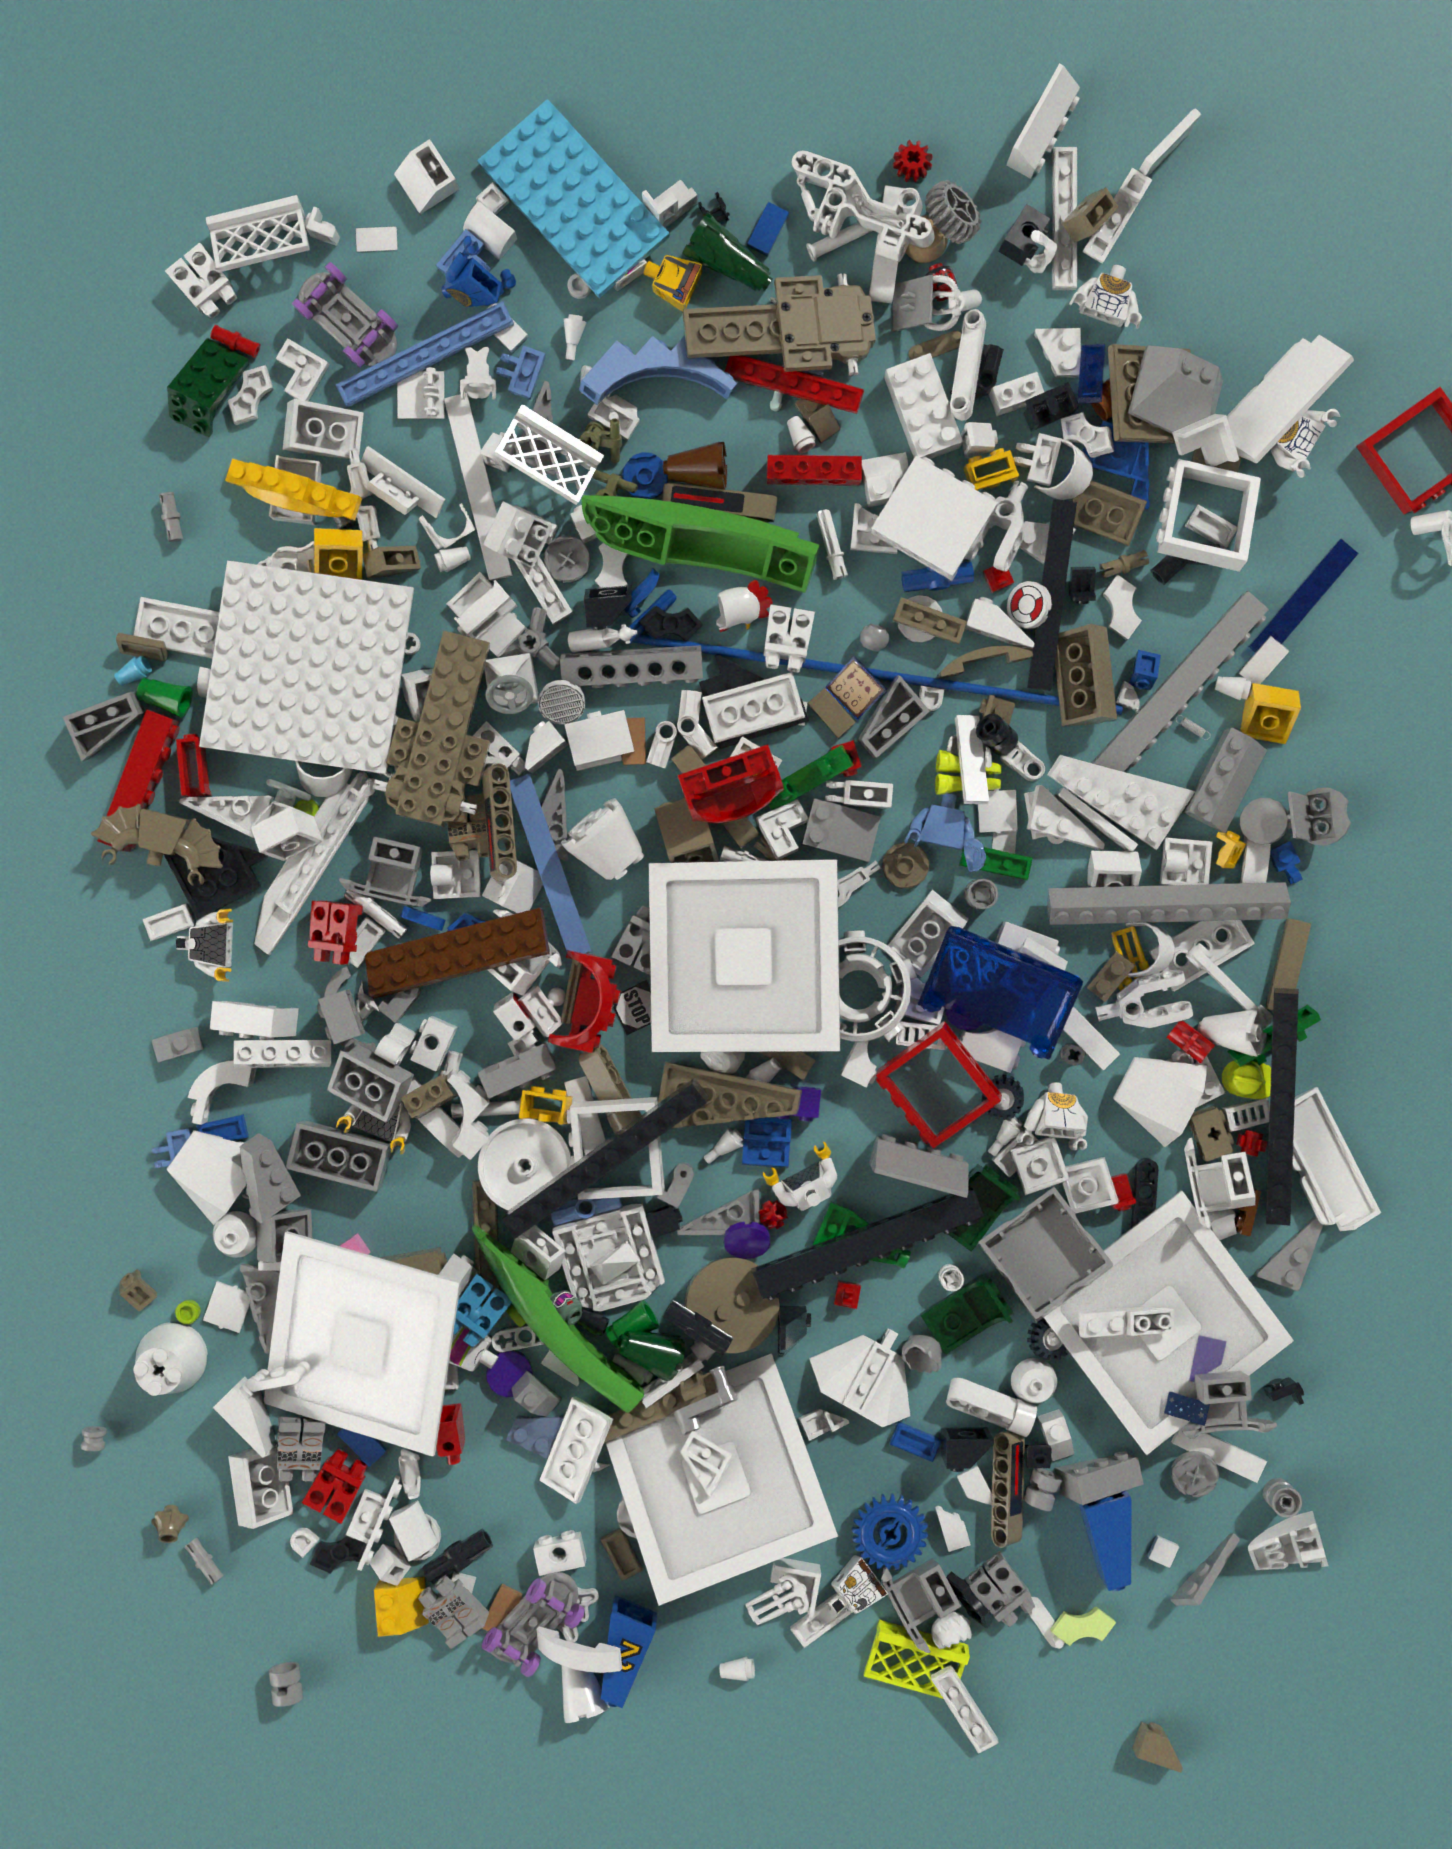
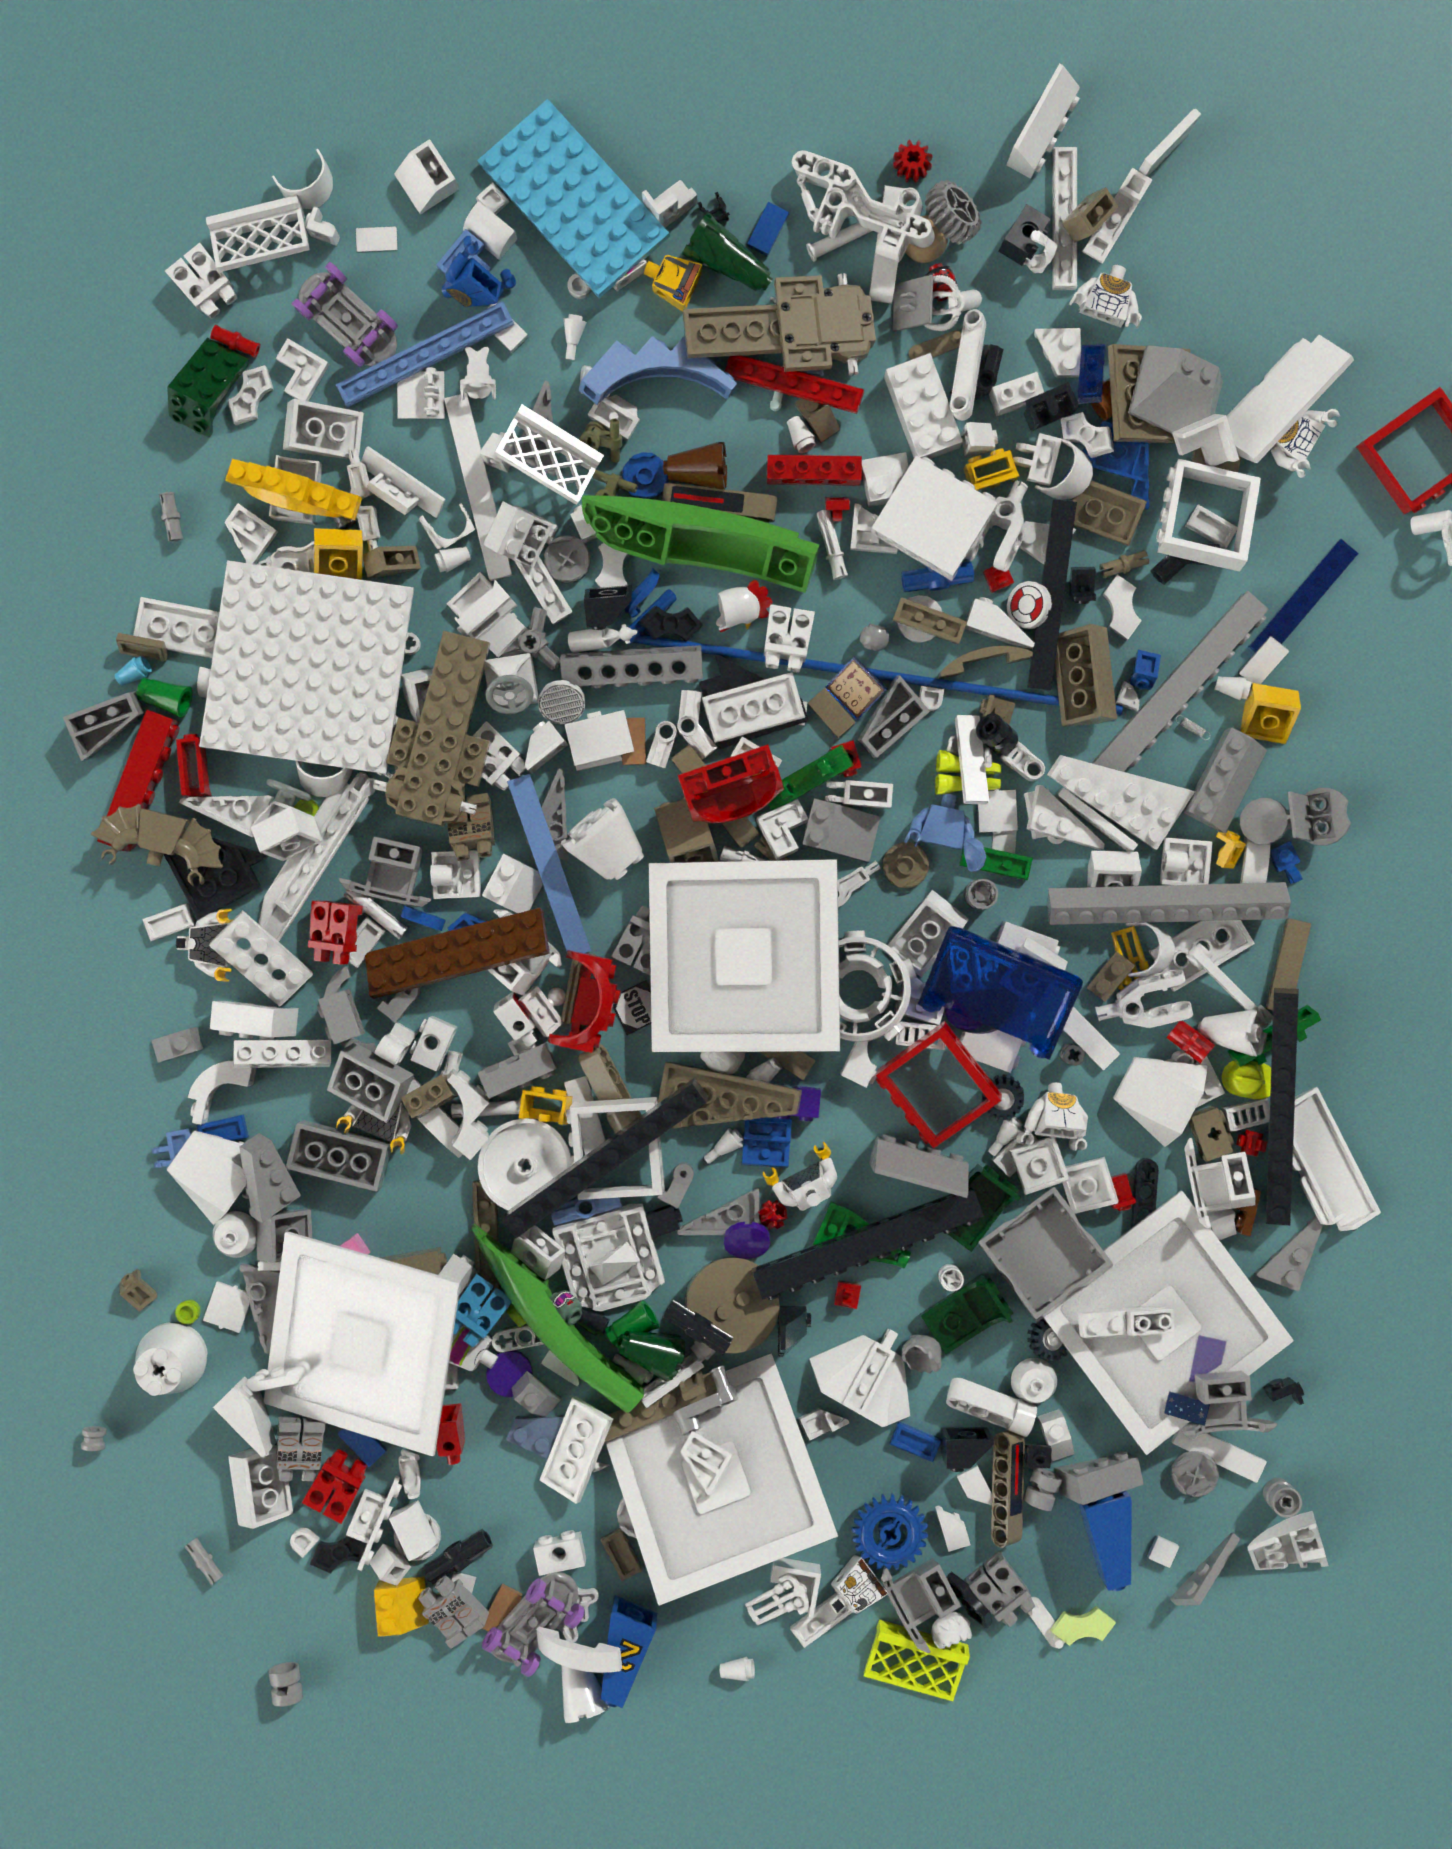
(169, 1523): dark tan rock -> none
(249, 533): none -> white wing
(261, 943): none -> white plate
(317, 192): none -> white piece
(365, 1004): white piece -> none
(504, 812): dark tan beam -> none
(526, 371): medium blue hinge -> none
(837, 504): none -> red tile
(964, 1709): white tile -> none
(1154, 1746): dark tan slope -> none

